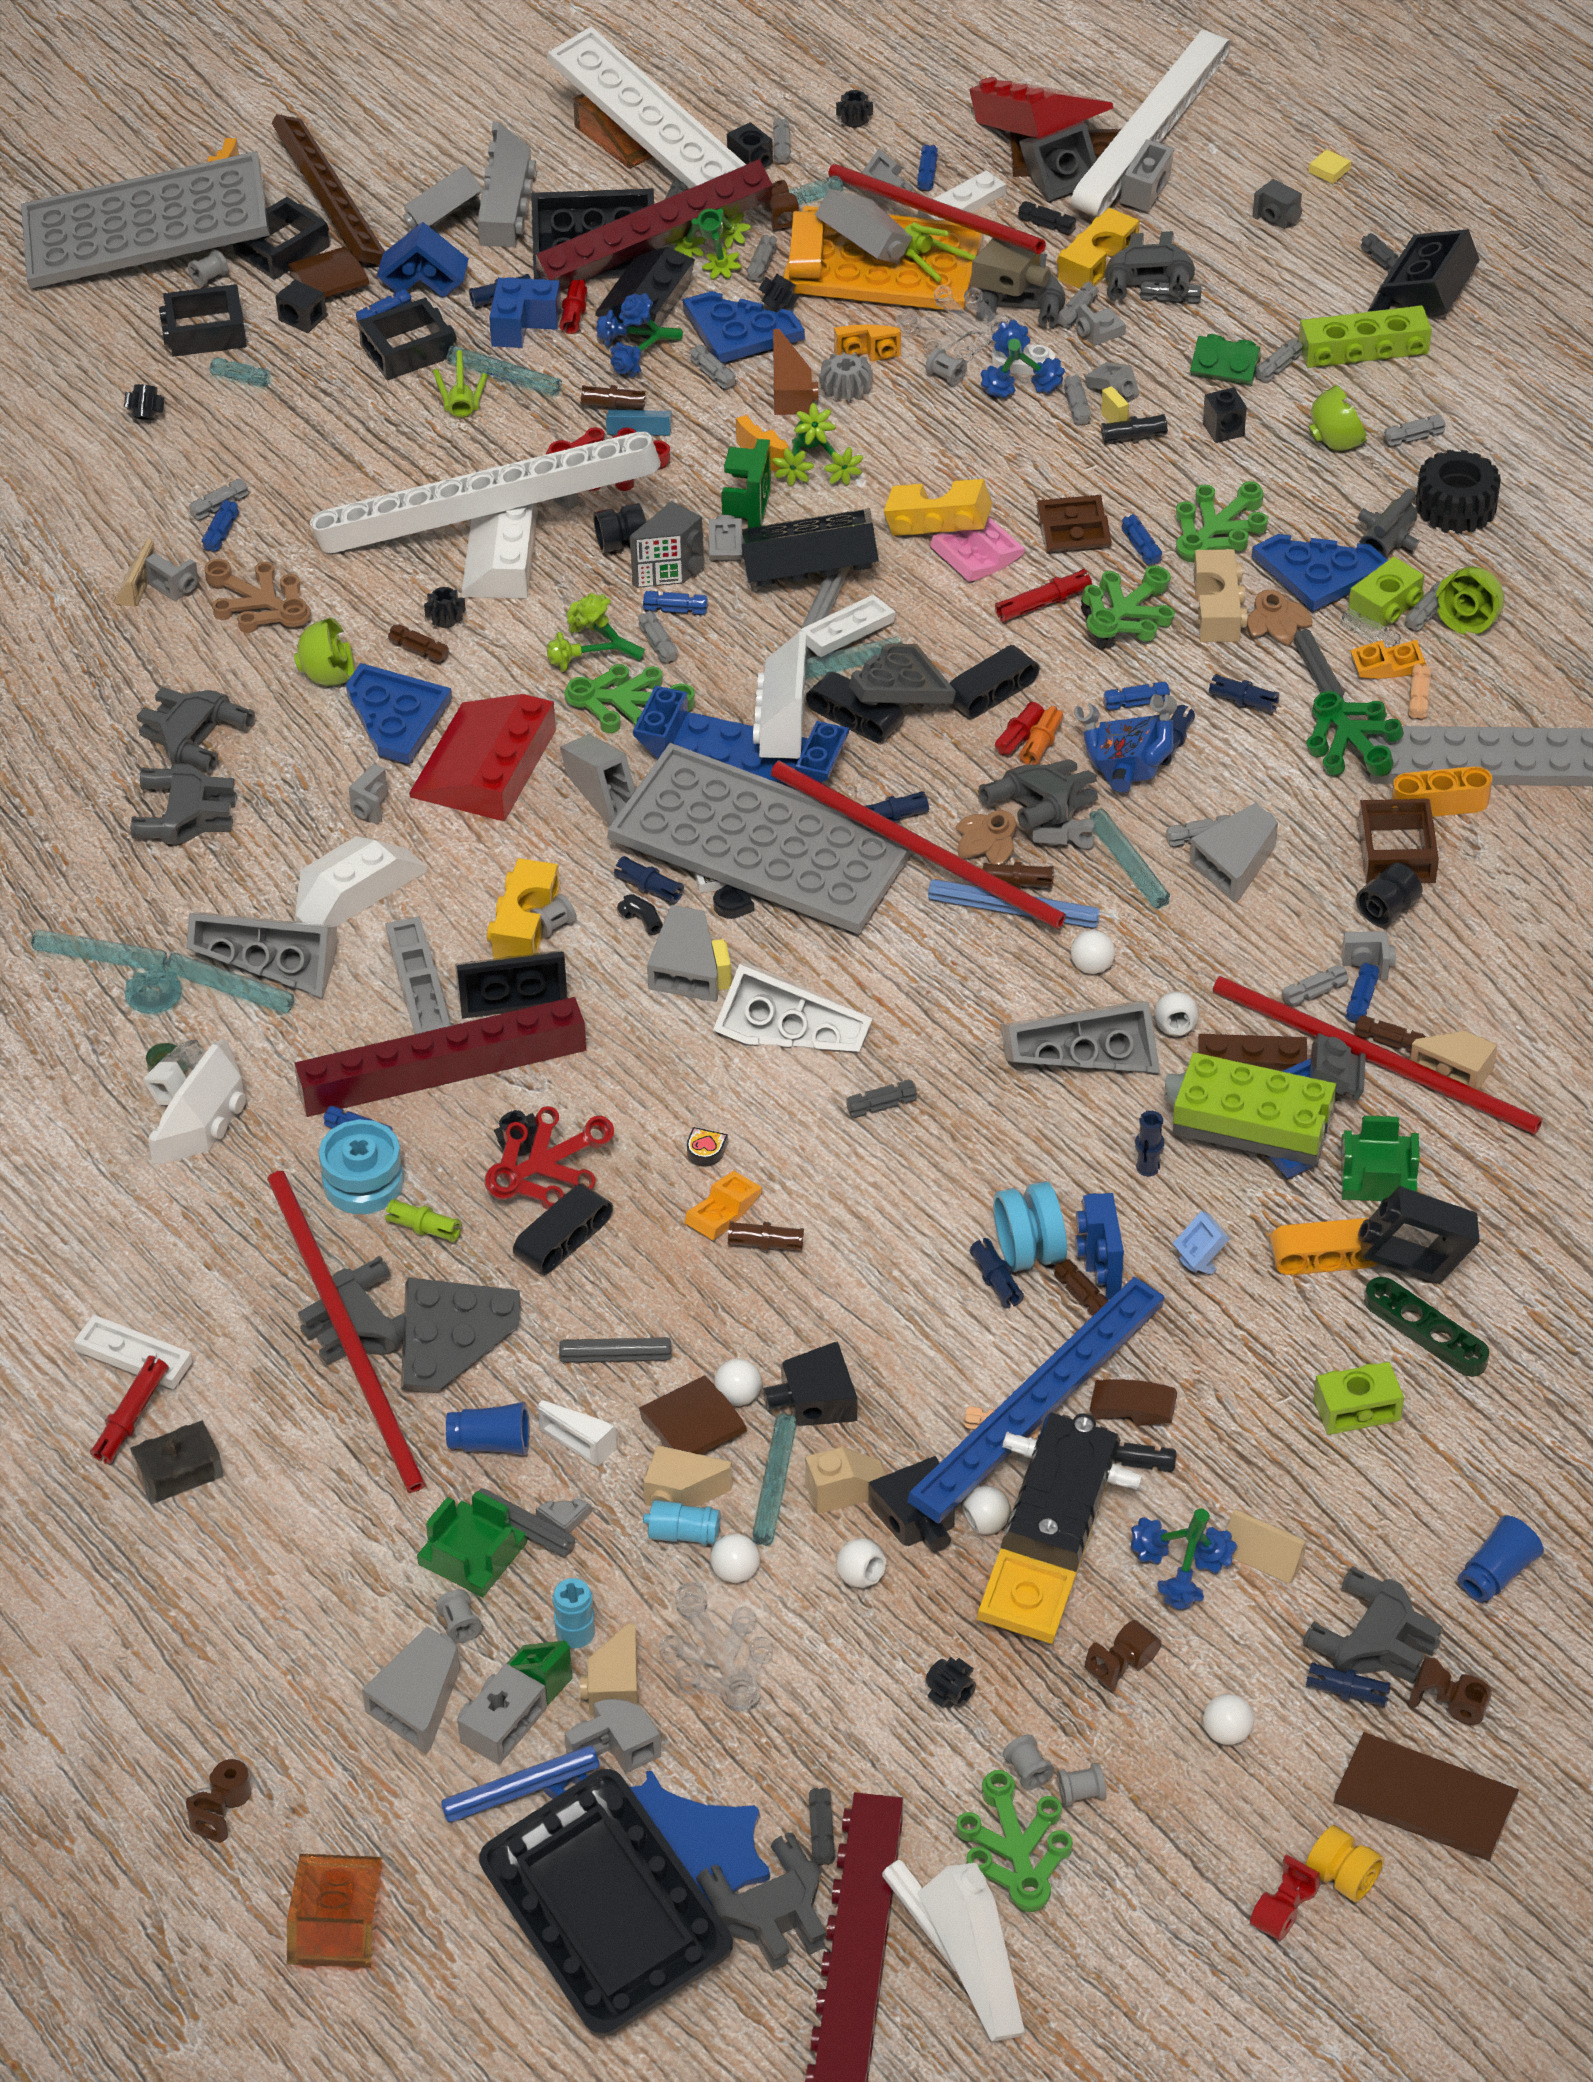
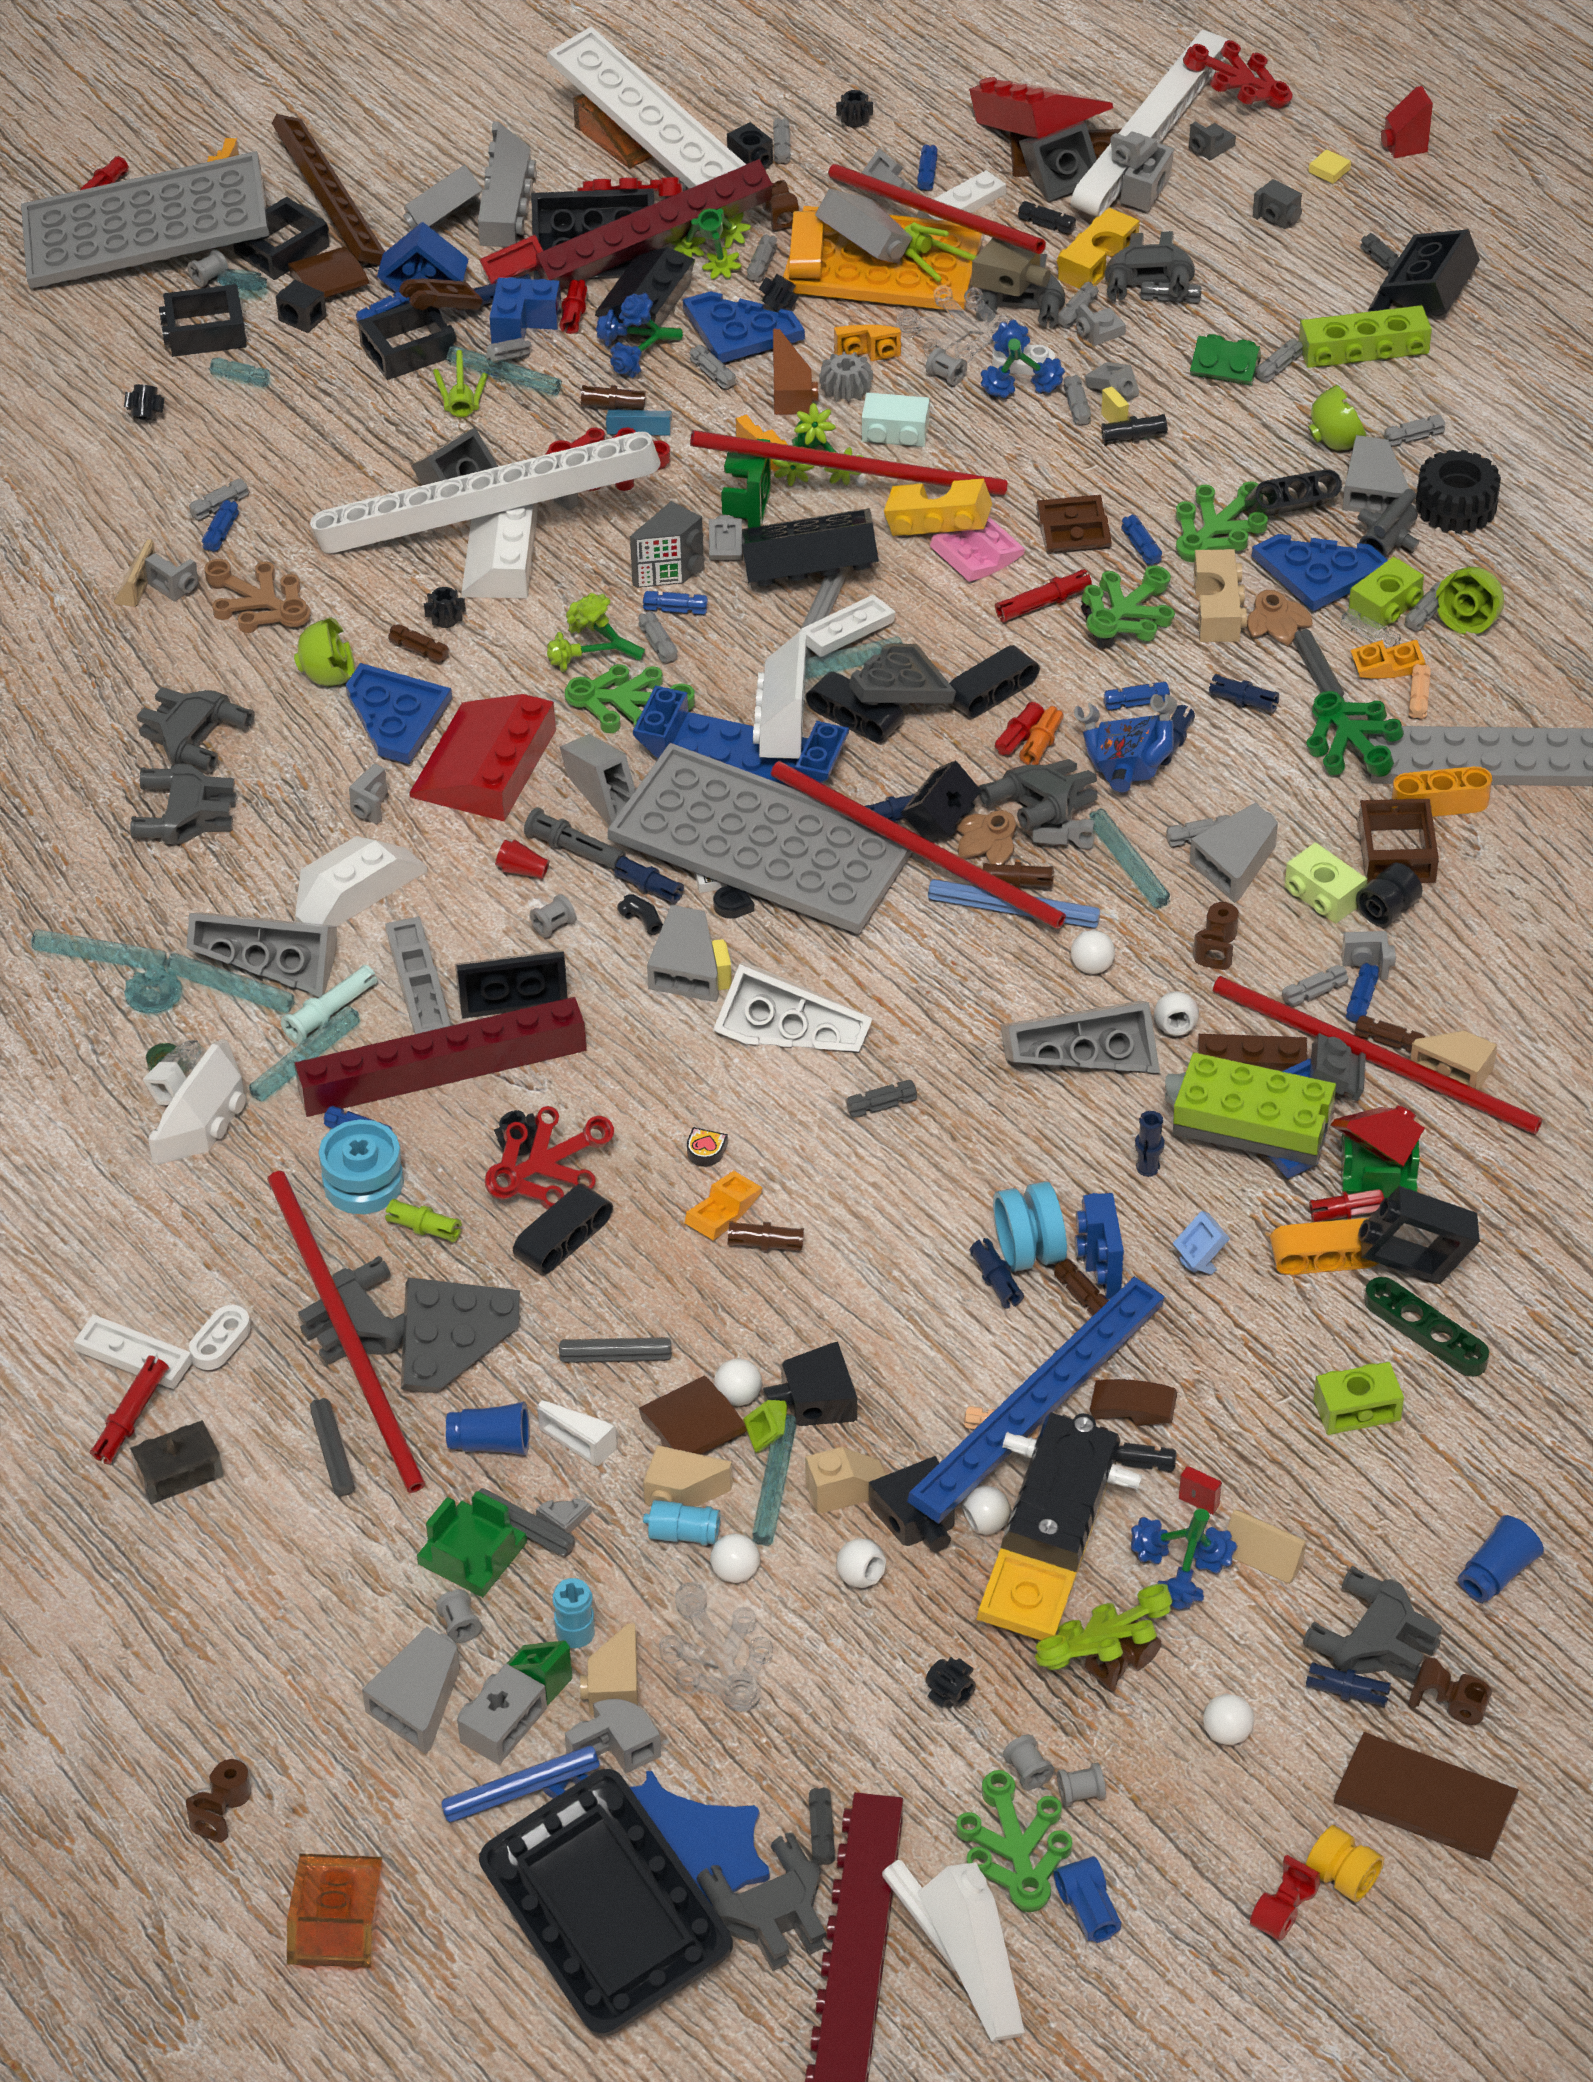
(108, 174): none -> red axle
(216, 1338): none -> white plate
(243, 278): none -> clear light blue gear
(309, 1048): none -> clear light blue axle
(318, 1011): none -> light aqua pin
(332, 1447): none -> dark grey axle
(440, 294): none -> reddish brown hinge
(455, 458): none -> dark grey slope
(508, 350): none -> light grey axle
(513, 260): none -> red tile
(521, 860): none -> red cone
(527, 887): yellow arch -> none
(561, 834): none -> dark grey pin
(615, 528): black wheel -> none
(665, 186): none -> red plant
(766, 1423): none -> lime slope
(816, 189): clear light blue axle -> none
(839, 461): none -> red piece
(895, 419): none -> light aqua brick
(942, 802): none -> black brick
(1084, 1888): none -> blue piece
(1104, 1630): none -> lime plant
(1132, 149): none -> light grey bracket
(1200, 1490): none -> red tile
(1210, 140): none -> dark grey bracket
(1219, 932): none -> reddish brown leg
(1224, 415): black brick -> none
(1273, 92): none -> red plant
(1305, 486): none -> black beam
(1324, 882): none -> yellowish green brick
(1346, 1205): none -> red axle
(1372, 476): none -> light grey slope
(1383, 1132): none -> red slope
(1408, 125): none -> red slope

